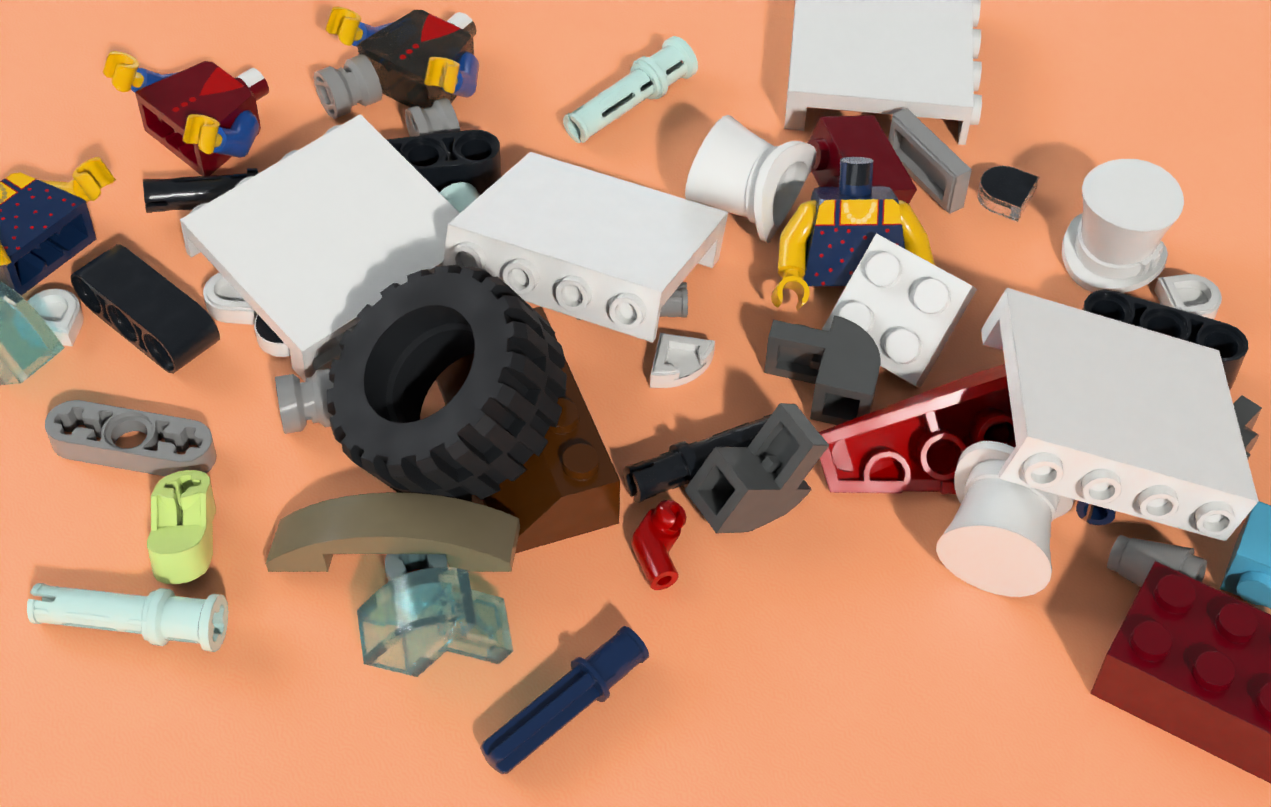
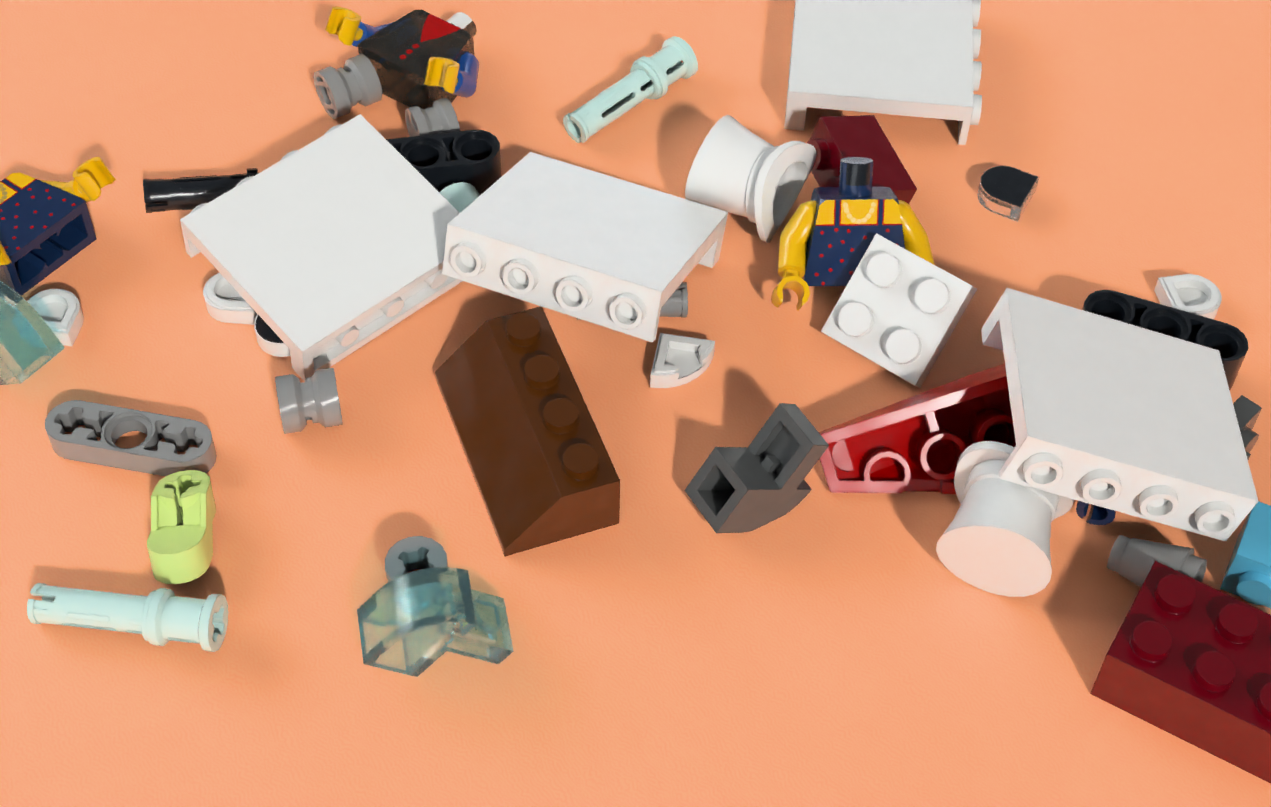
(145, 308): black beam -> none
(194, 112): torso -> none
(395, 523): dark tan slope -> none
(402, 350): black tyre -> none
(564, 700): dark blue axle -> none
(654, 541): red arm -> none
(683, 461): black pin -> none
(838, 362): dark grey brick -> none
(929, 161): light grey tile -> none
(1122, 226): white hat -> none

